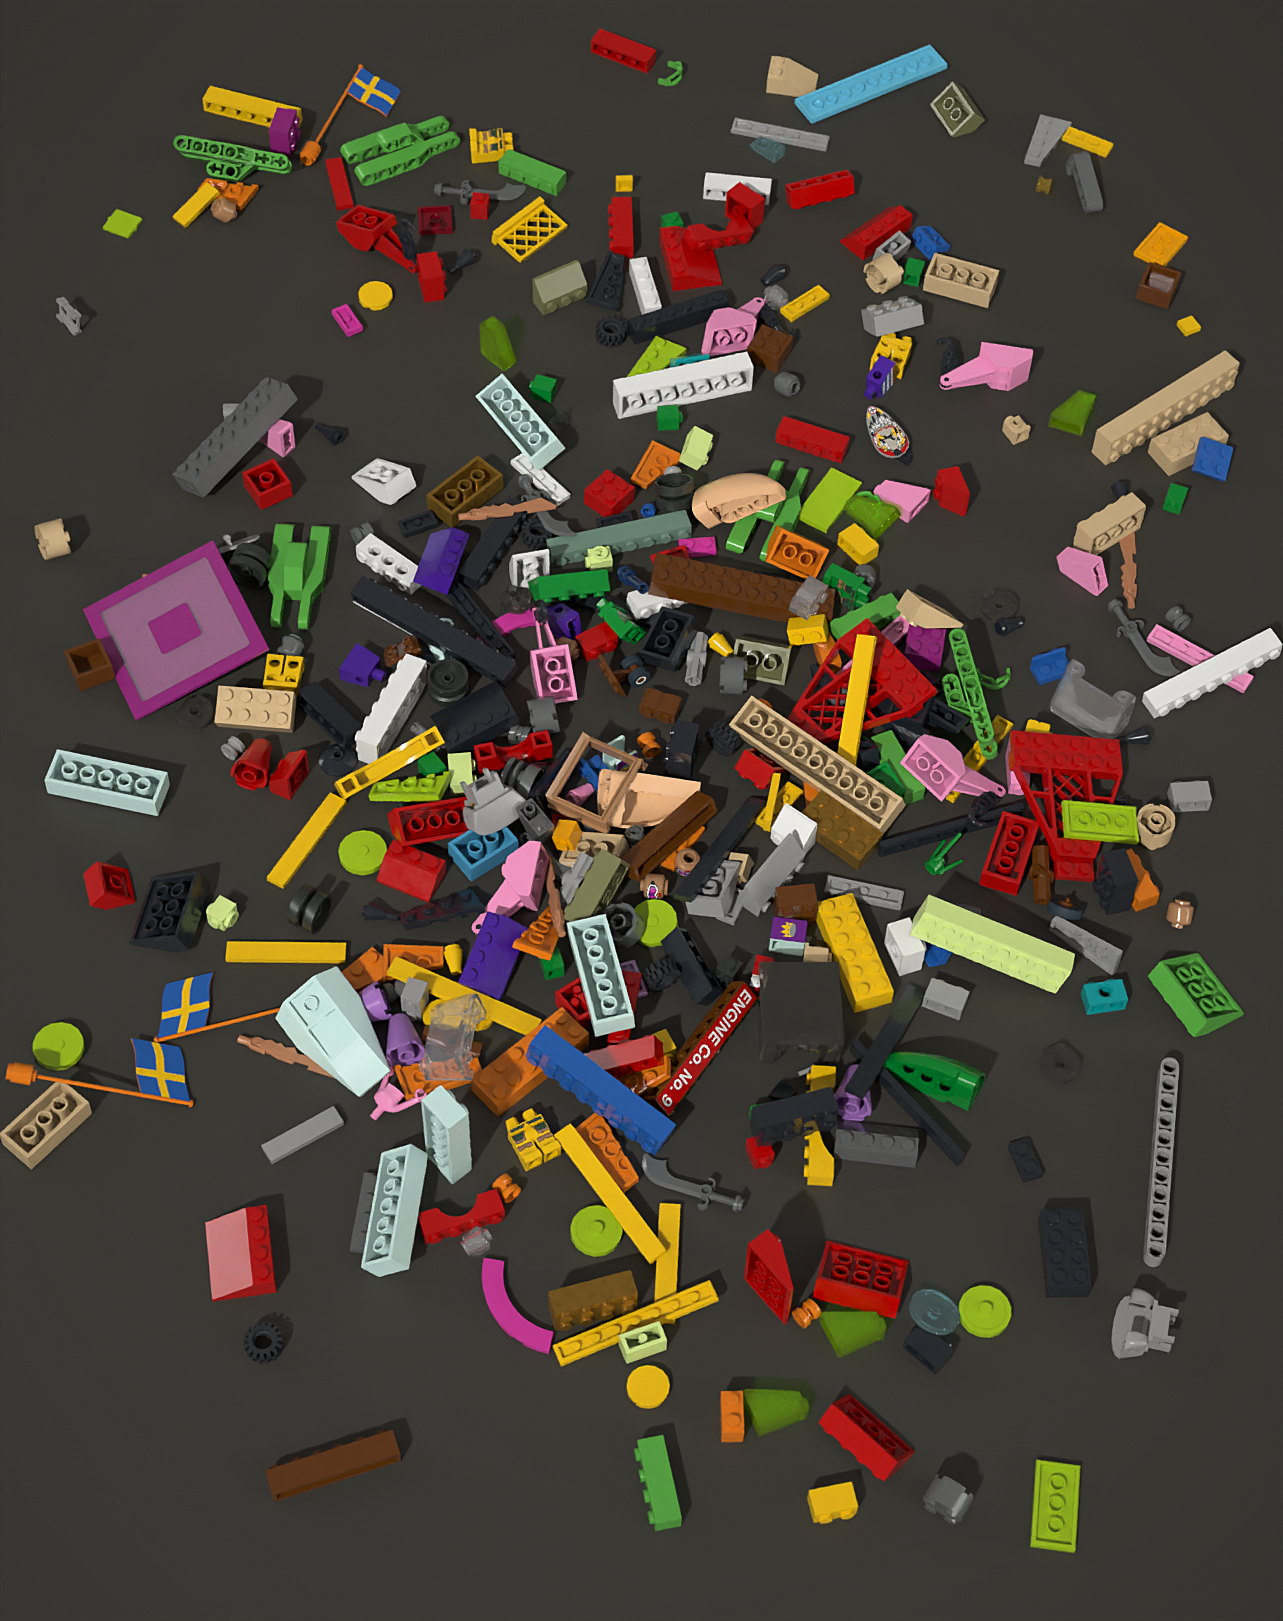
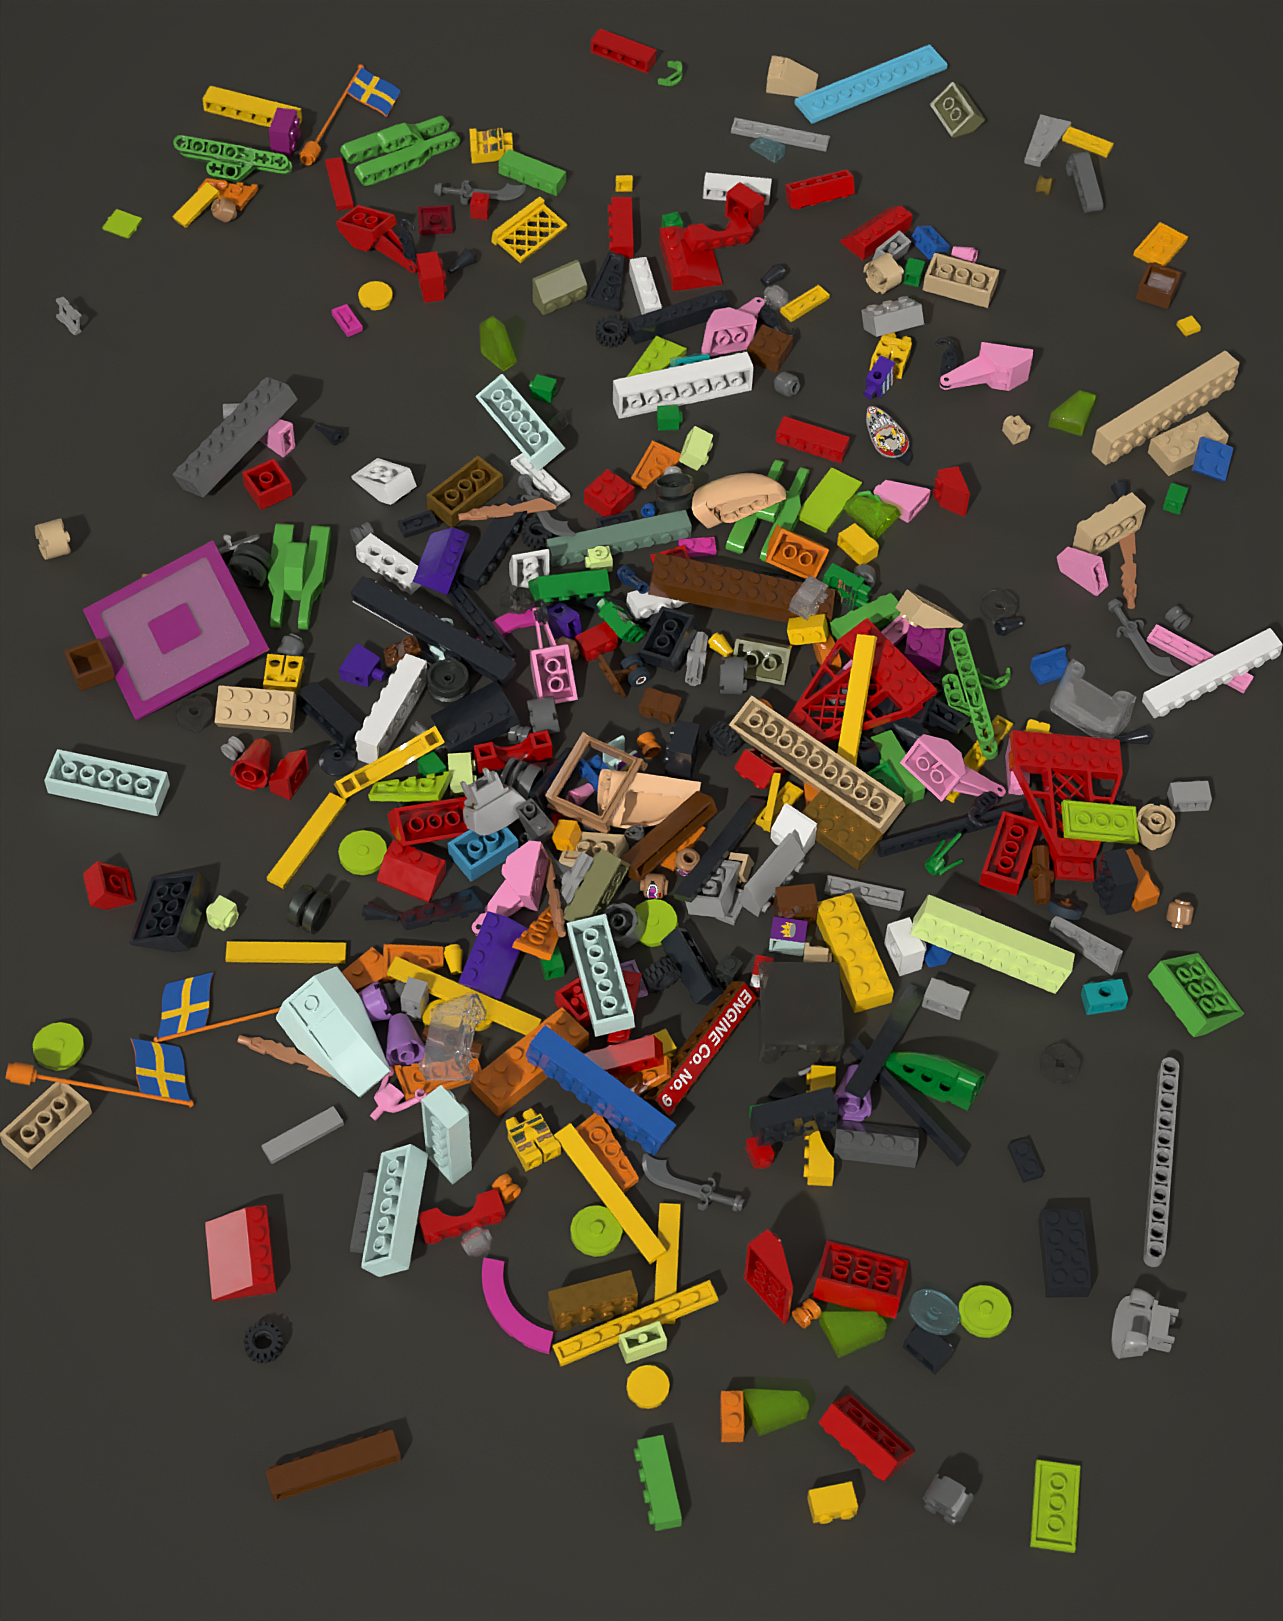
(965, 253): none -> bright pink cone

